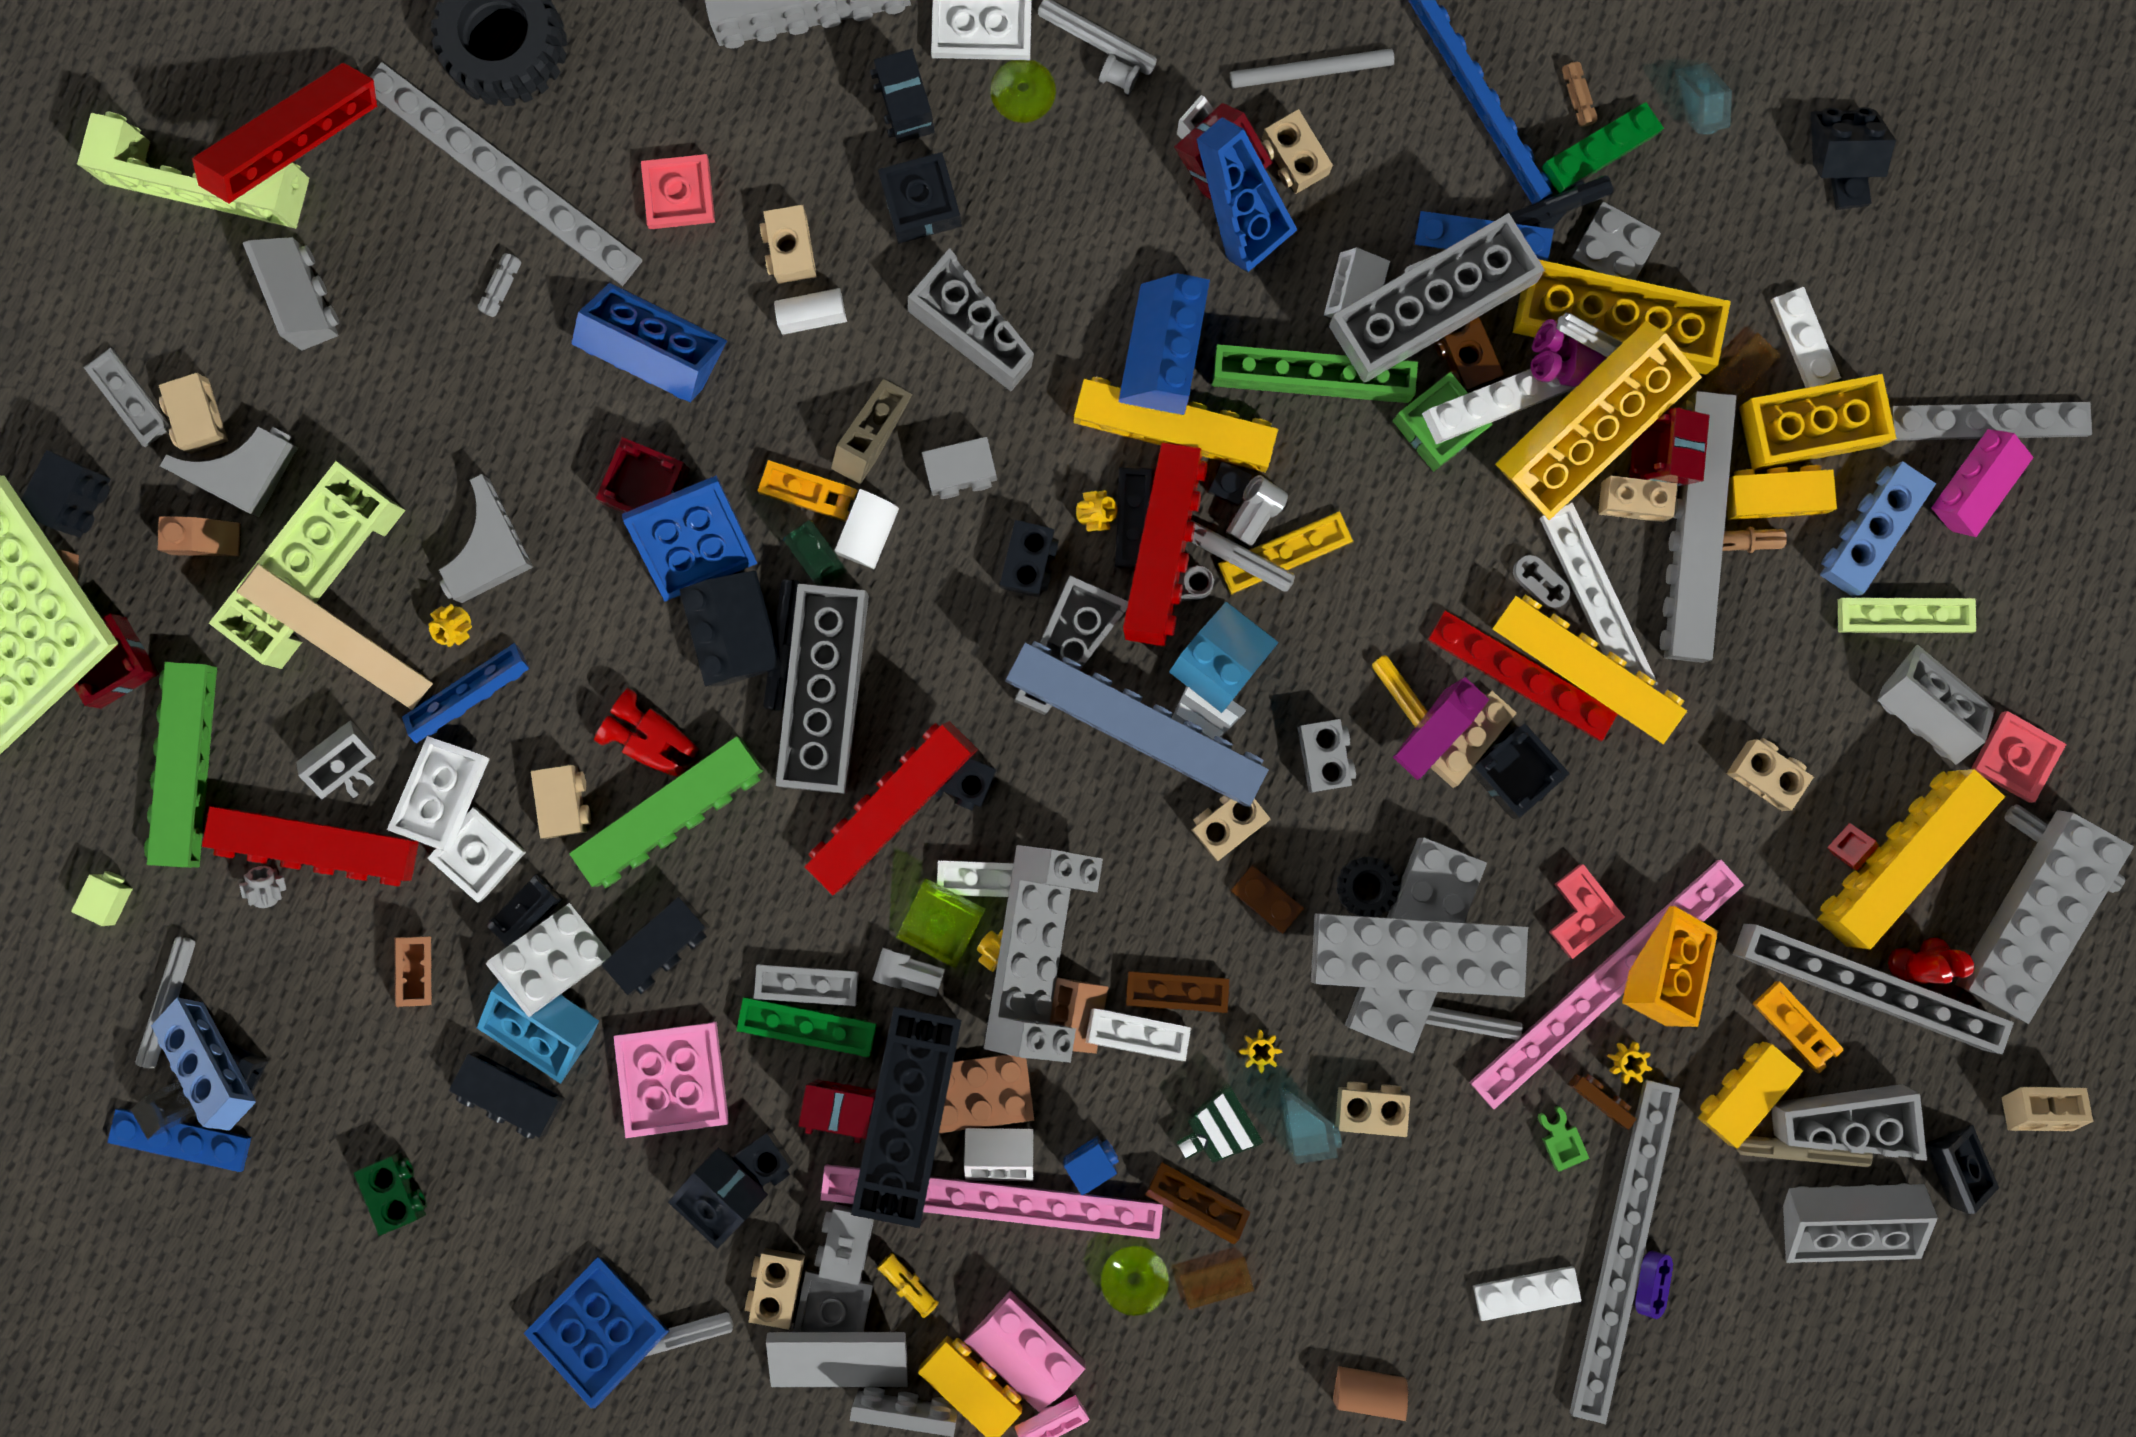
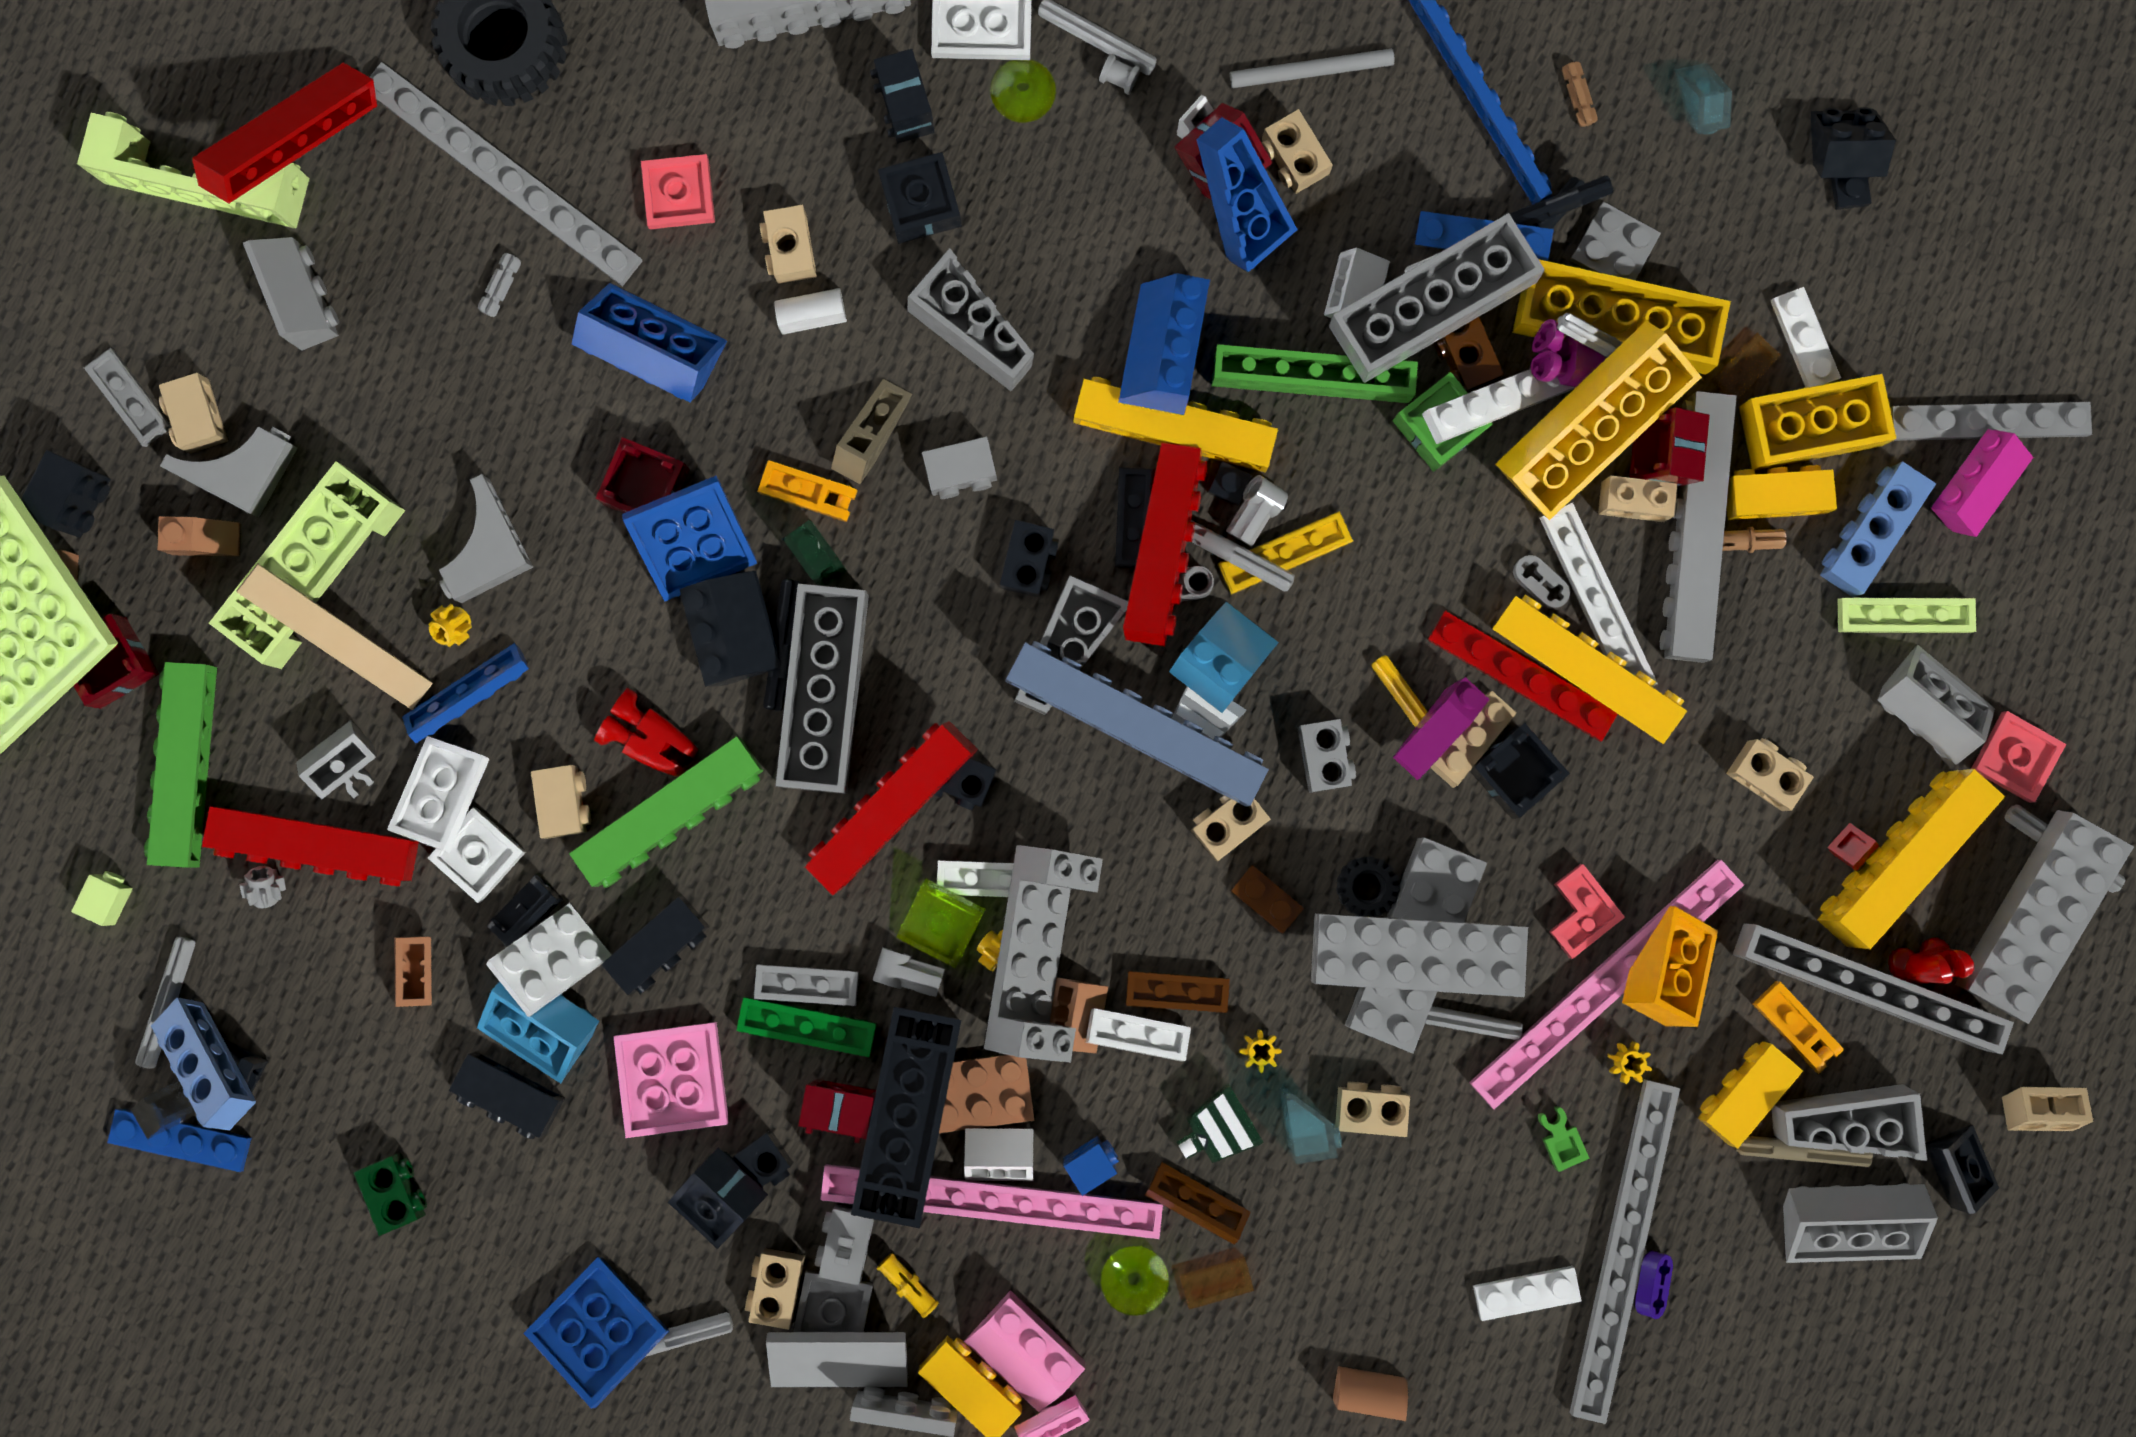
(866, 529): white brick -> none
(1096, 510): yellow gear -> none
(1592, 1091): reddish brown plate -> none
(1602, 147): green plate -> none

